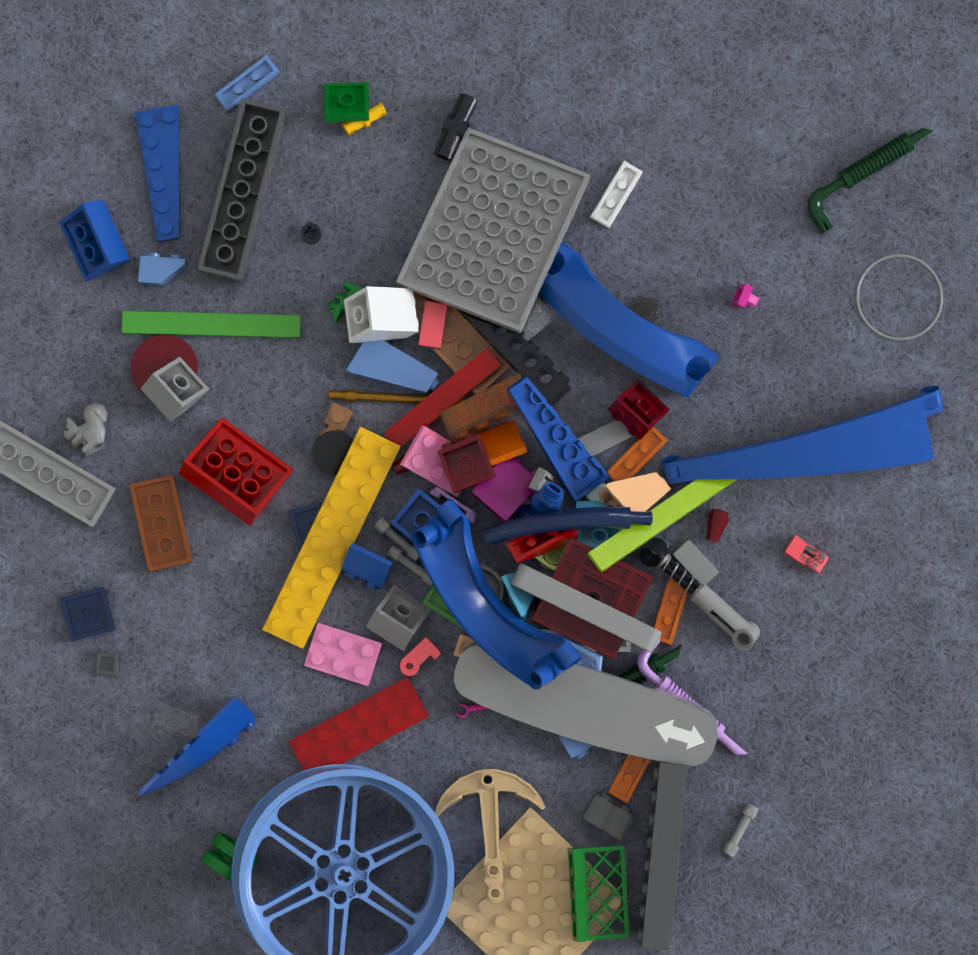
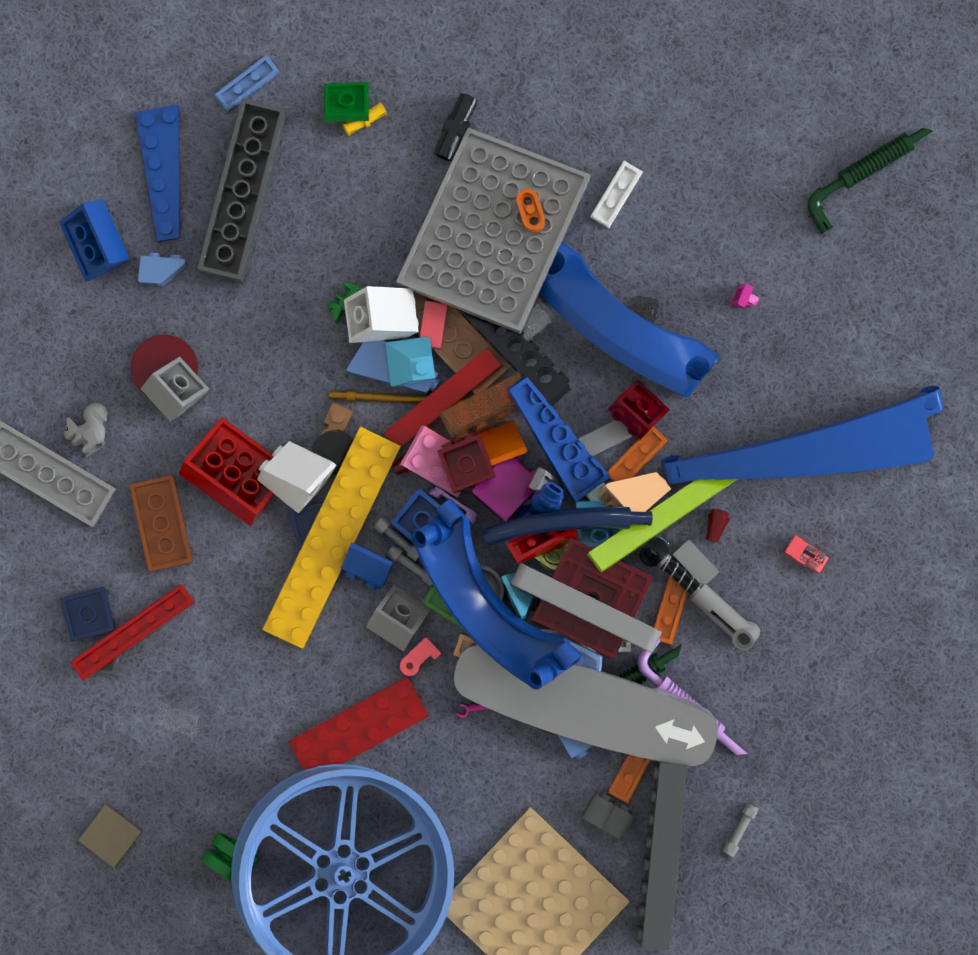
(110, 835): none -> dark tan tile
(132, 632): none -> red tile
(211, 324): bright green tile -> none
(211, 739): blue wedge -> none
(295, 474): none -> white slope
(315, 228): black bush -> none
(343, 654): bright pink plate -> none
(410, 361): none -> medium azure slope
(488, 793): tan piece -> none
(530, 212): none -> orange plate
(579, 890): green fence -> none
(899, 338): light grey piece -> none

